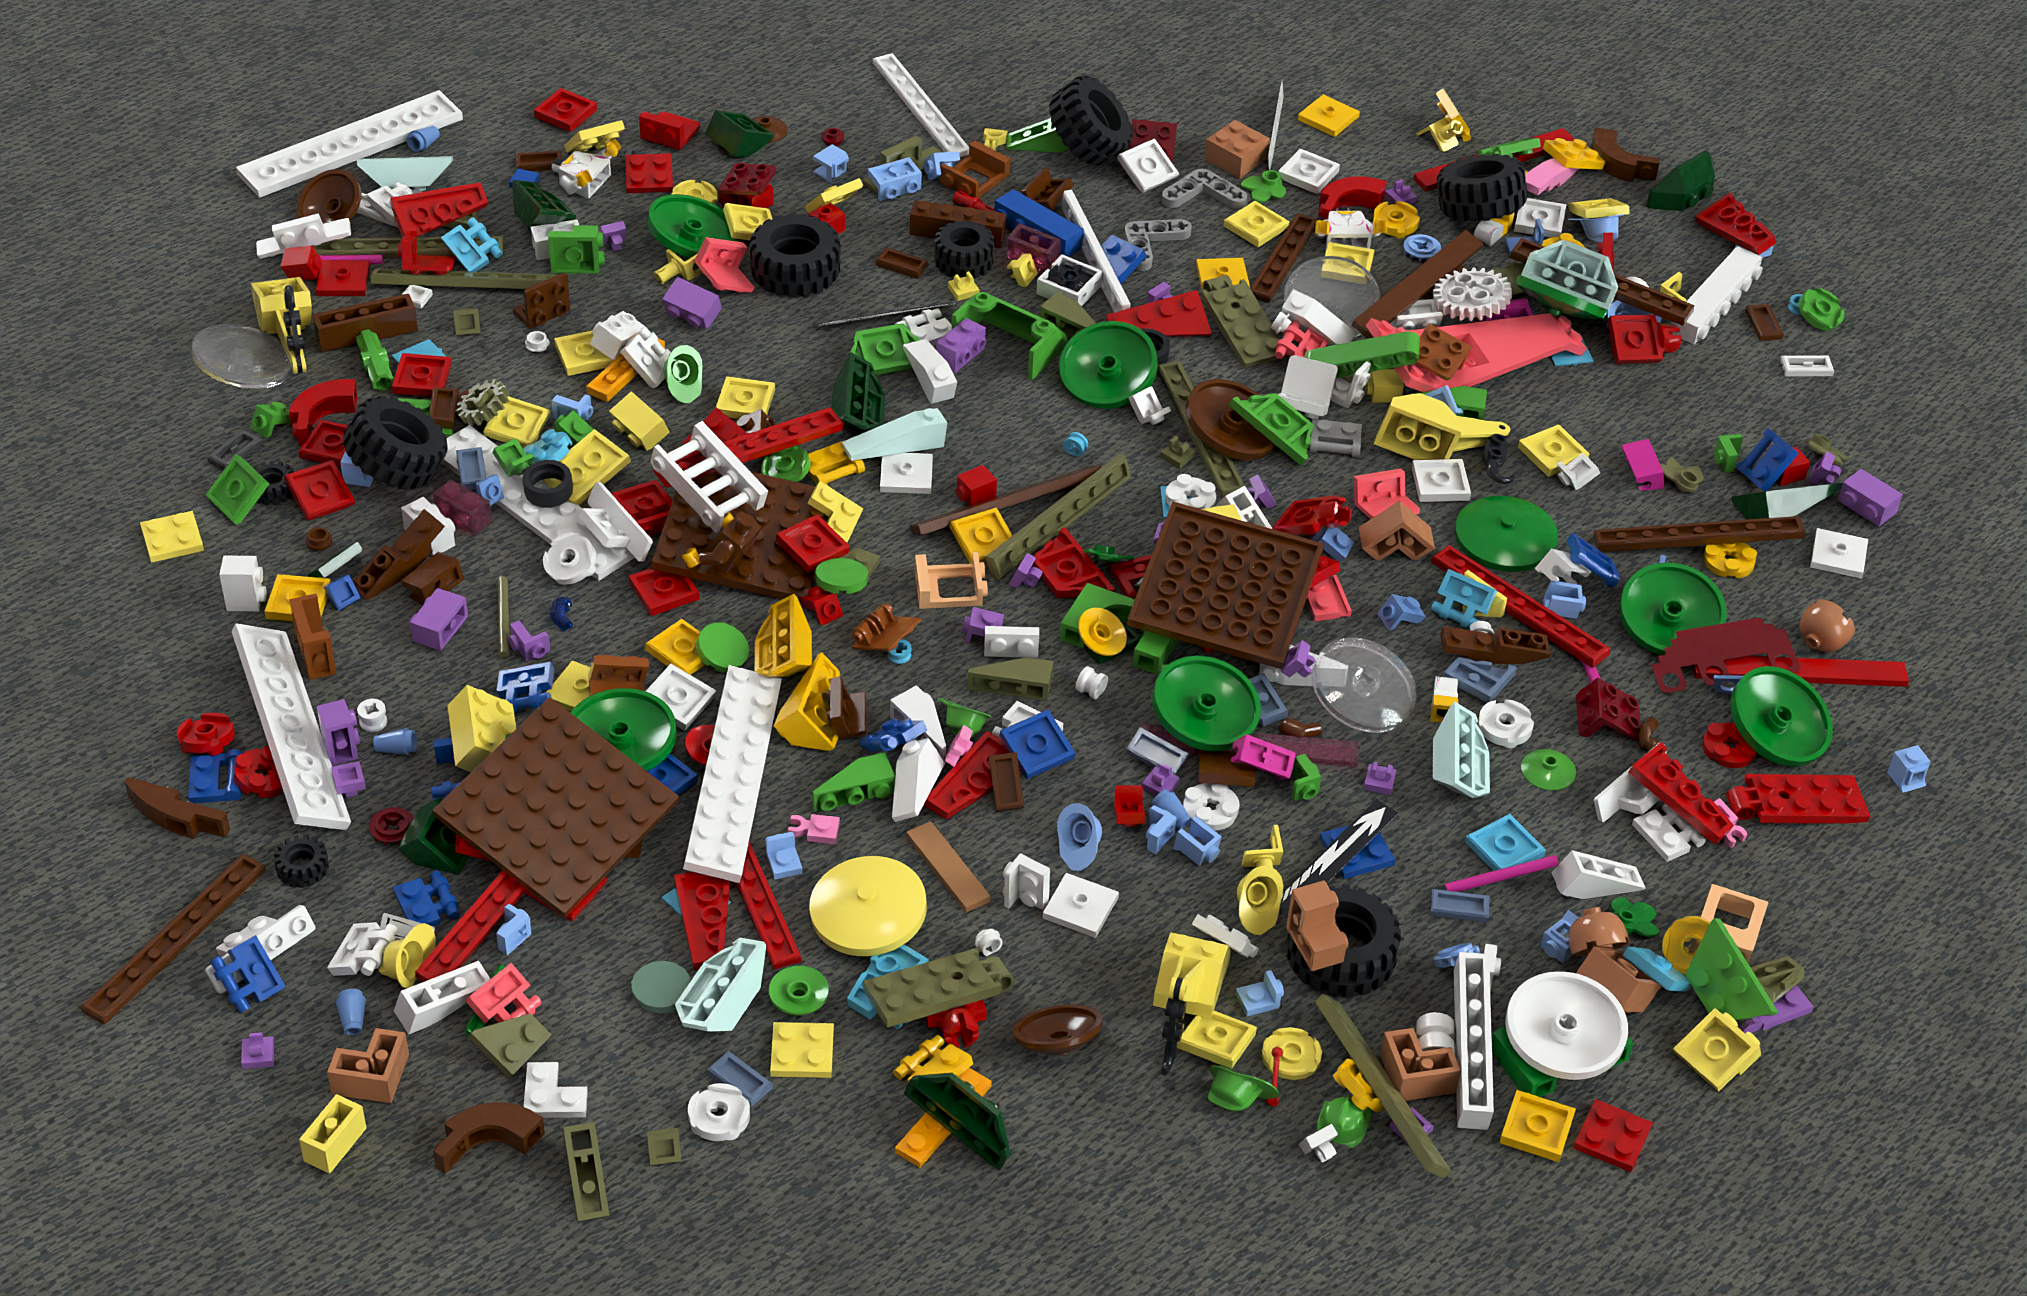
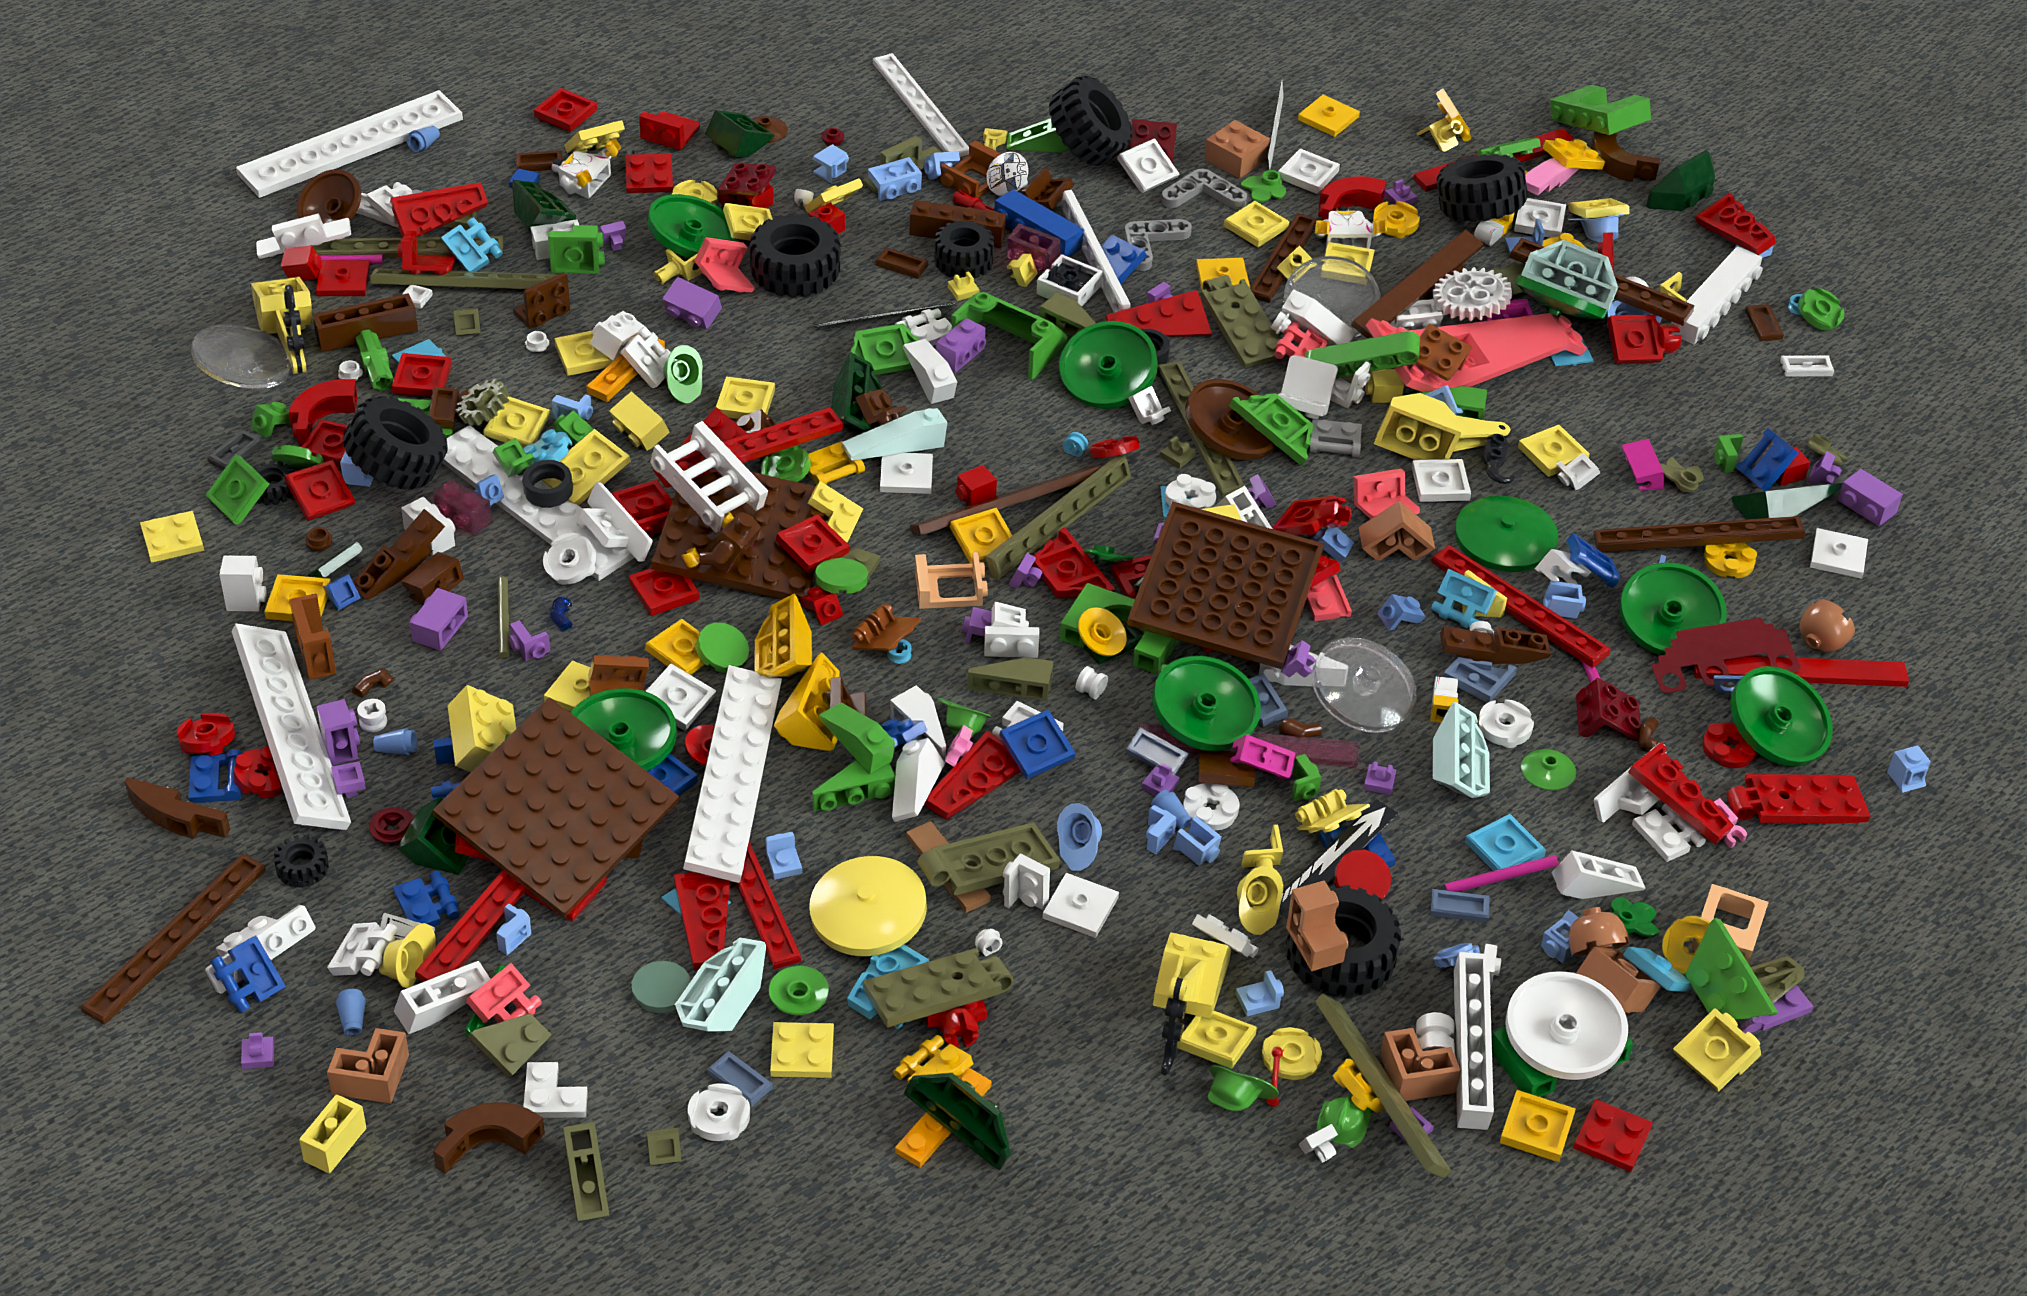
(296, 457): none -> bright green tile
(350, 370): none -> white plate
(369, 681): none -> reddish brown arm
(409, 171): light aqua wedge -> none
(471, 467): sand blue tile -> none
(525, 680): blue plate -> none
(803, 195): none -> white hinge
(818, 828): bright pink plate -> none
(860, 736): none -> bright green slope
(877, 407): none -> reddish brown bracket
(988, 854): none -> olive hinge
(1006, 782): reddish brown tile -> none
(1007, 173): none -> white dish
(1008, 616): none -> white bracket
(1058, 1028): reddish brown dish -> none
(1114, 447): none -> red tile
(1129, 805): red bracket -> none
(1293, 261): none -> light yellow bracket
(1327, 812): none -> light yellow hinge
(1365, 871): none -> red tile
(1421, 241): light blue gear -> none
(1589, 110): none -> bright green arch

